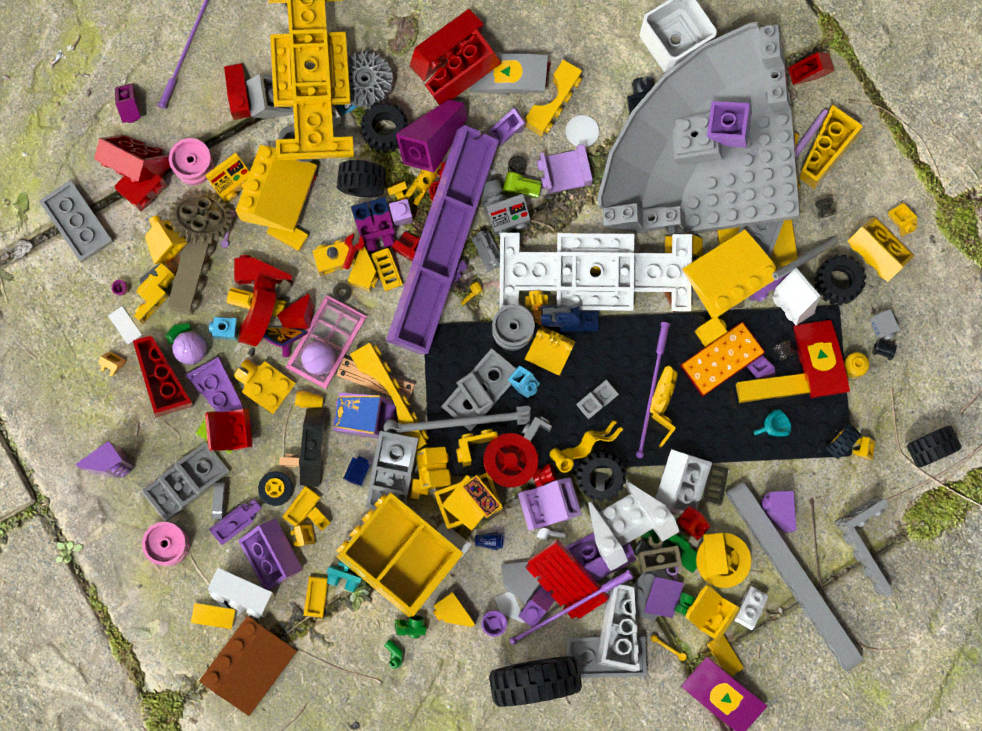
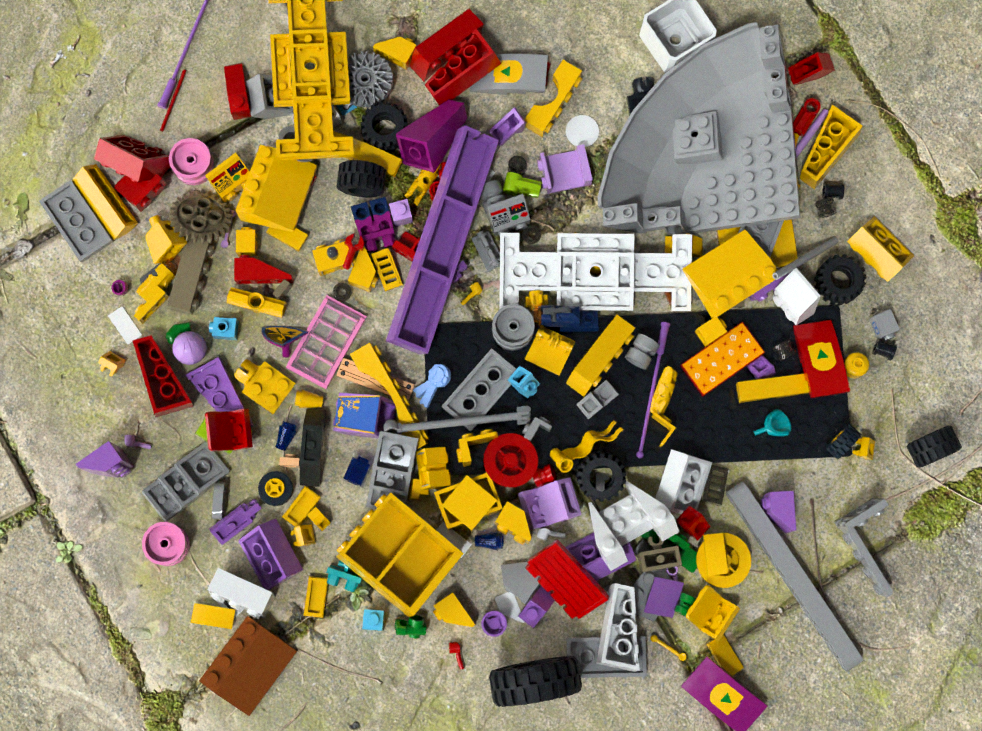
(104, 201): none -> yellow brick
(127, 103): magenta slope -> none
(130, 442): none -> lavender hand
(172, 100): none -> red axle
(246, 241): none -> yellow brick
(260, 312): red arch -> none
(285, 435): none -> clear blue cone
(298, 314): red slope -> none
(318, 357): lavender piece -> none
(369, 153): none -> yellow slope
(373, 620): none -> medium azure brick
(396, 51): none -> yellow slope
(396, 654): green arm -> none
(397, 190): yellow tile -> none
(438, 377): none -> light blue piece
(454, 647): none -> red hand
(475, 393): light grey tile -> none
(481, 496): tile -> none
(513, 521): none -> yellow slope
(531, 228): none -> clear smoke plate
(600, 355): none -> yellow wedge
(605, 588): medium lavender piece -> none
(642, 350): none -> light grey wheel
(729, 123): medium lavender slope -> none
(751, 607): white plate -> none
(805, 118): none -> red piece
(833, 190): none -> black bush
(904, 219): yellow bracket -> none

